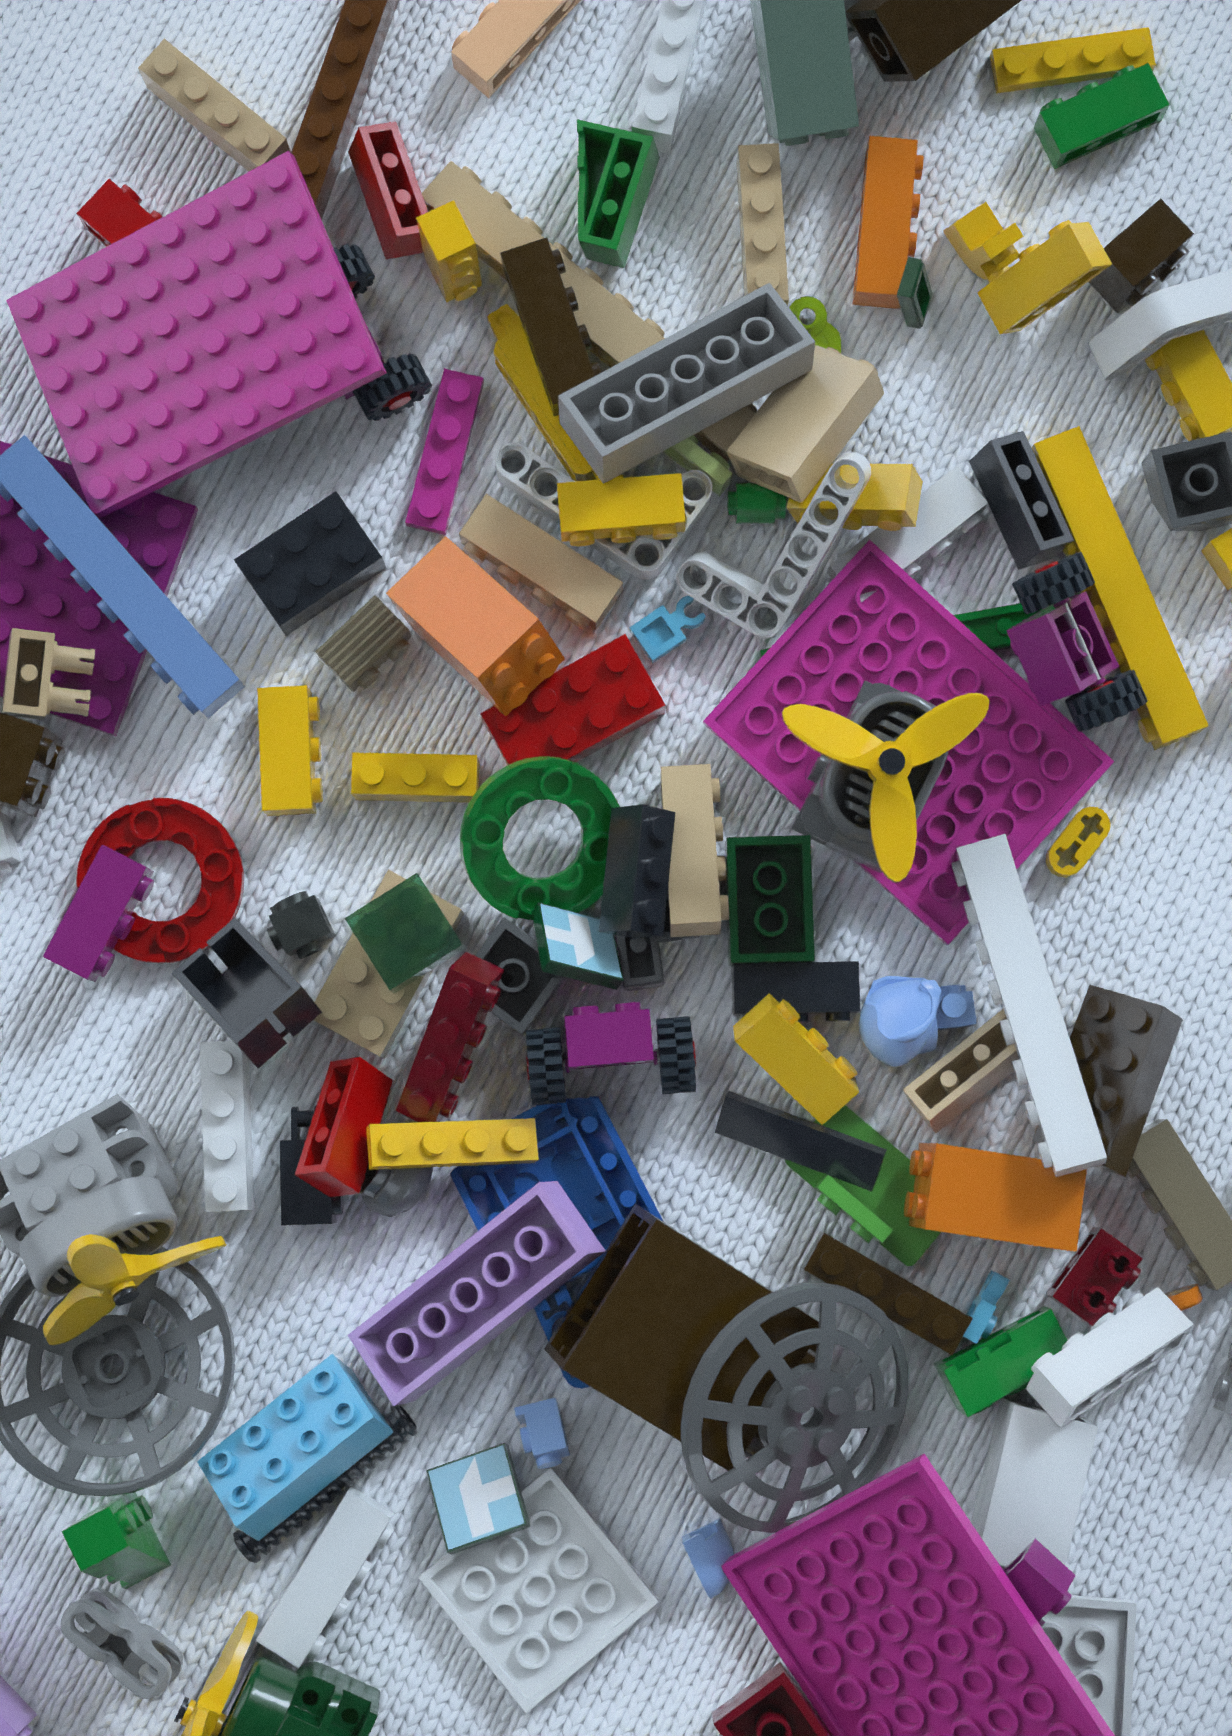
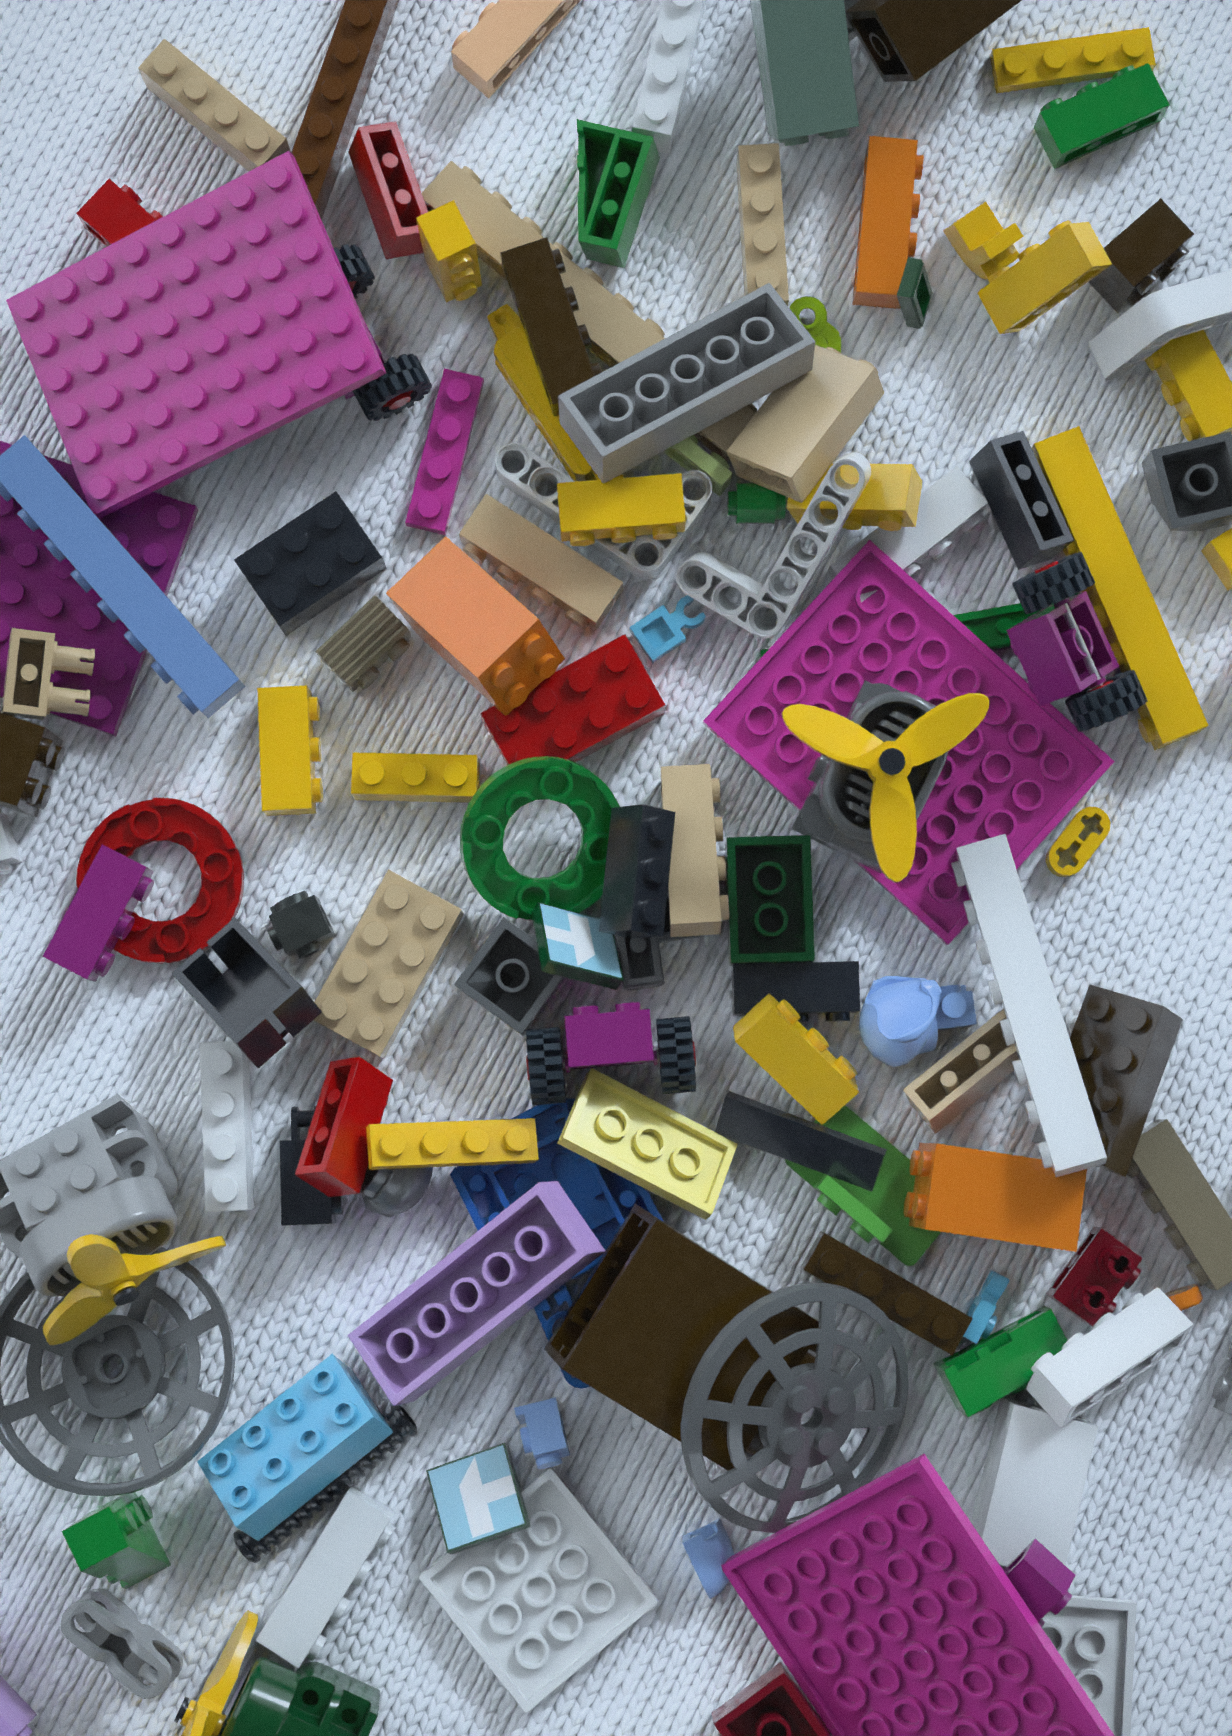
(405, 933): clear green brick -> none
(450, 1039): dark red brick -> none
(648, 1143): none -> light yellow plate

